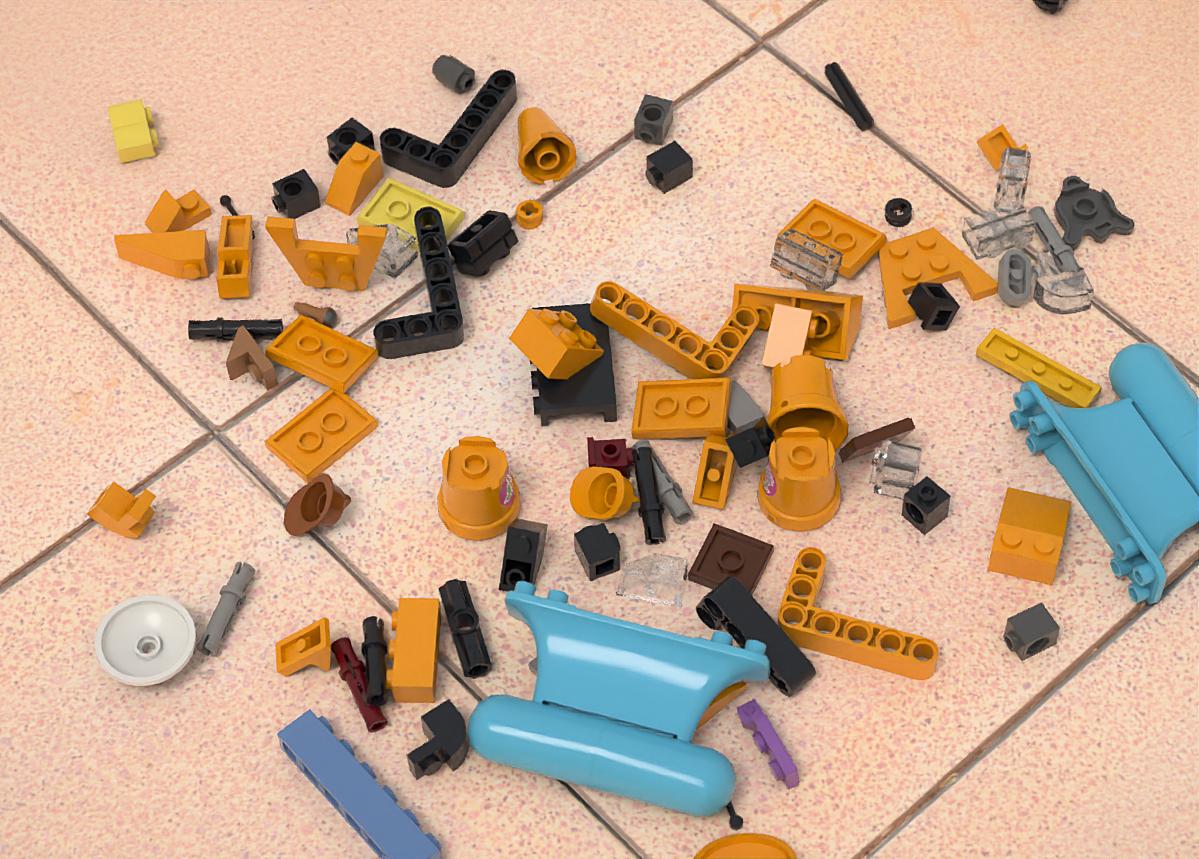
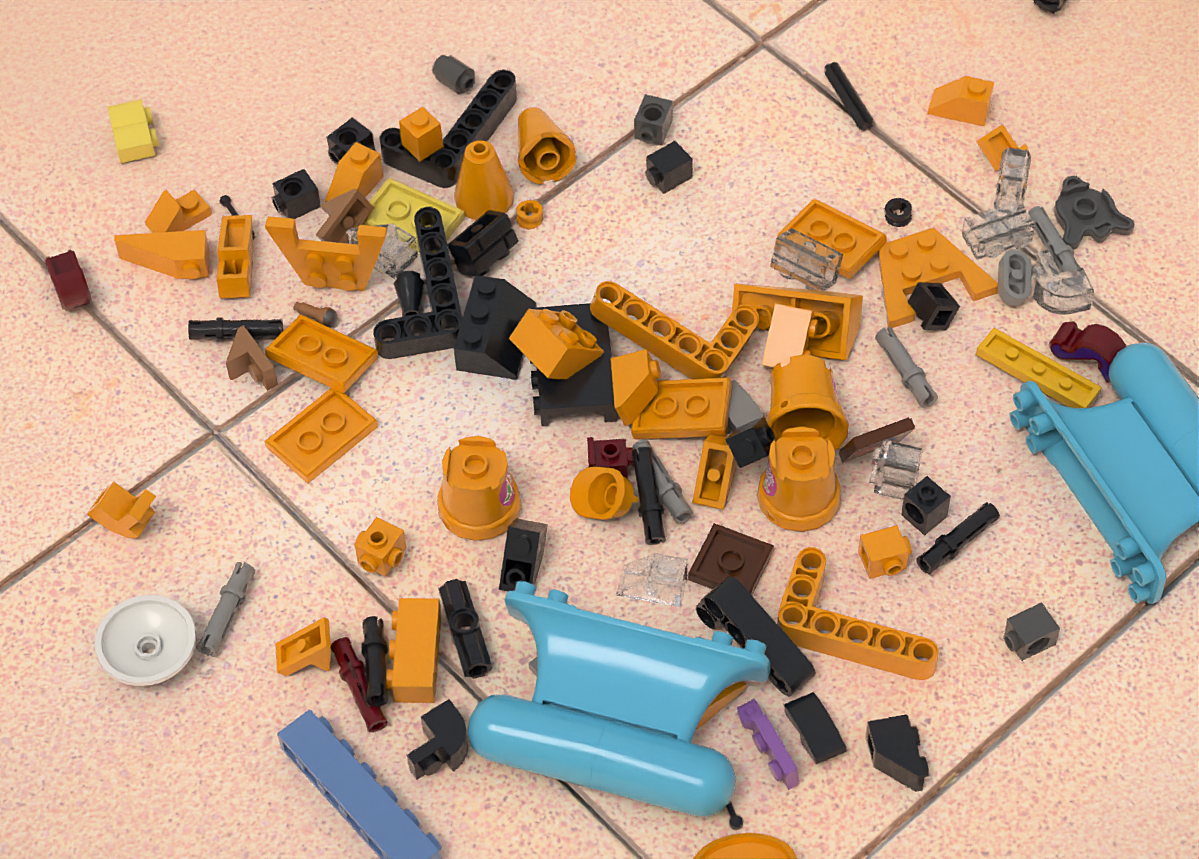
(68, 280): none -> dark red animal
(315, 505): dark orange piece -> none
(344, 213): none -> medium nougat slope
(380, 547): none -> light orange brick
(409, 292): none -> black cone
(421, 133): none -> light orange brick
(482, 182): none -> light orange cone
(485, 329): none -> black slope
(597, 551): black brick -> none
(634, 383): none -> light orange slope
(815, 727): none -> black slope
(884, 552): none -> light orange brick
(895, 750): none -> black slope
(912, 375): none -> light grey pin
(948, 545): none -> black pin
(963, 100): none -> light orange slope
(1029, 536): light orange slope -> none
(1091, 343): none -> dark red animal

